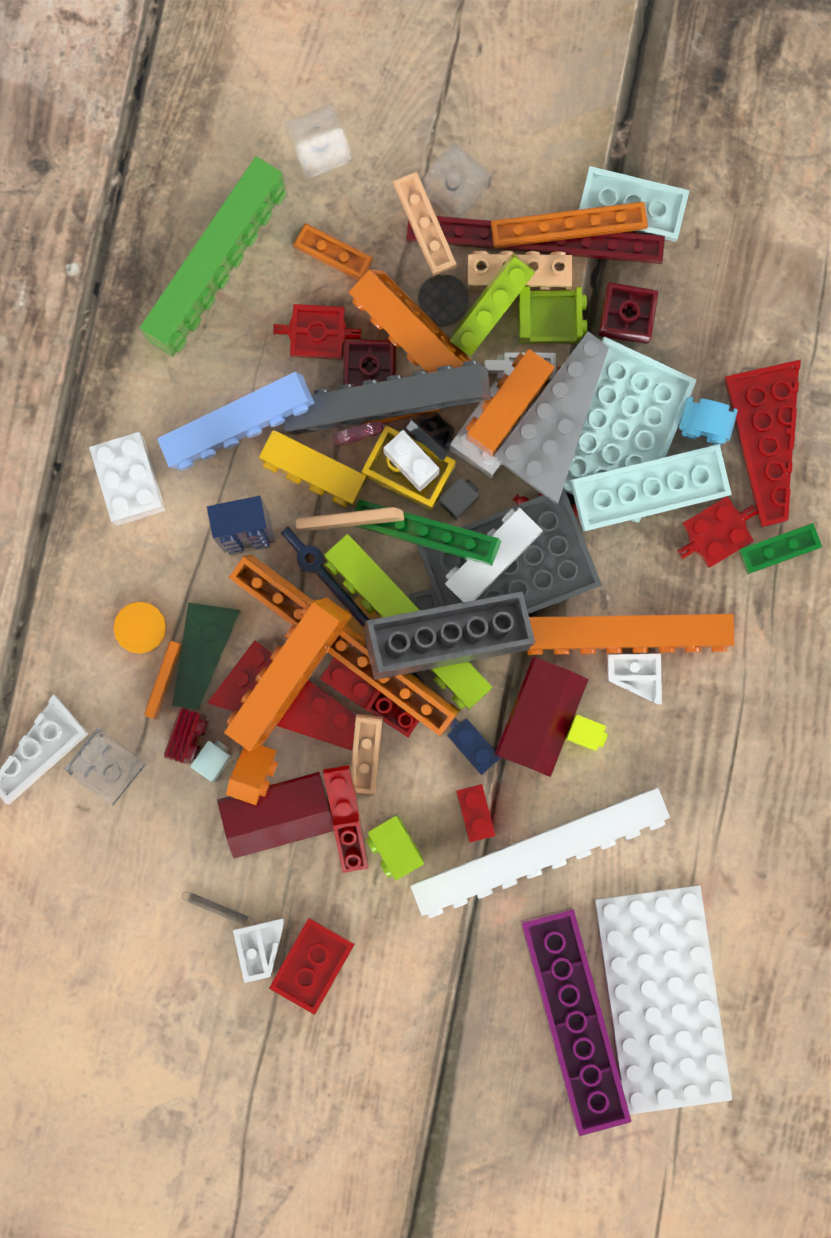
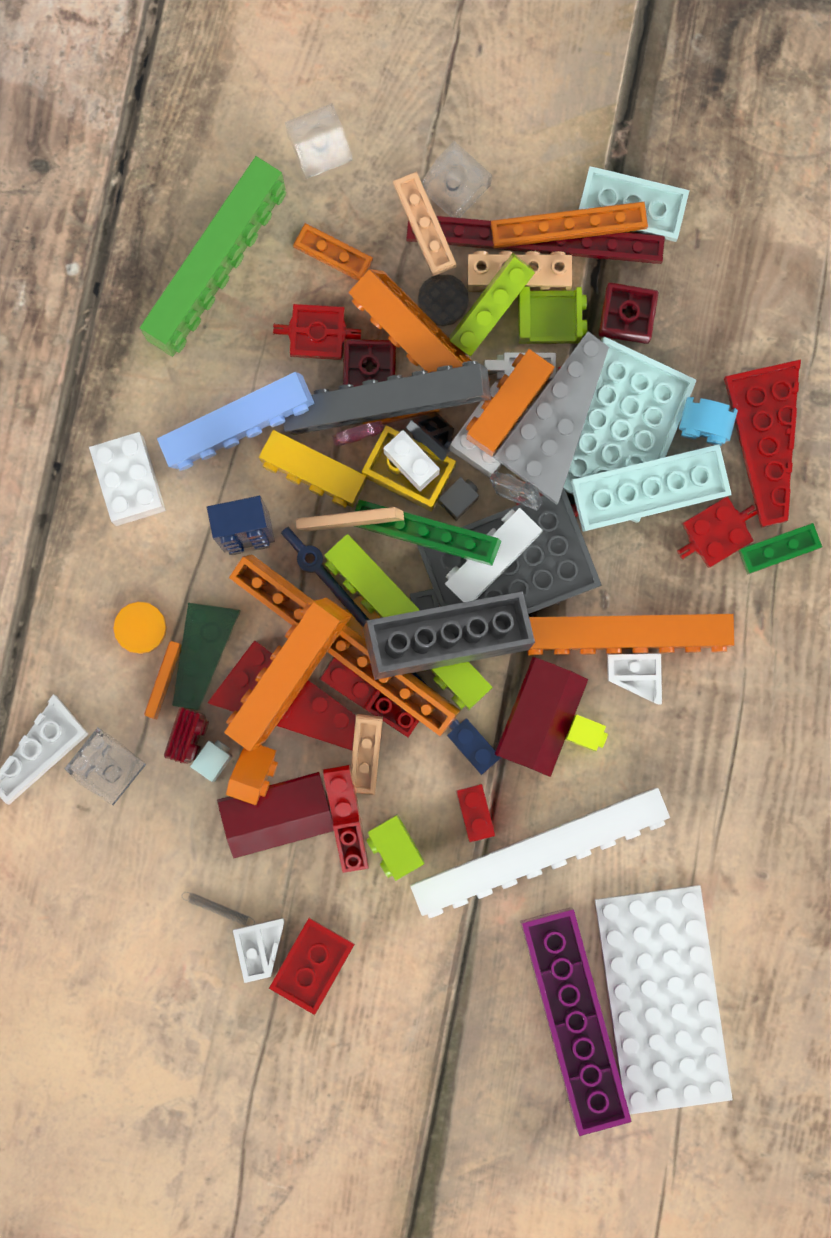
(516, 490): none -> clear plate

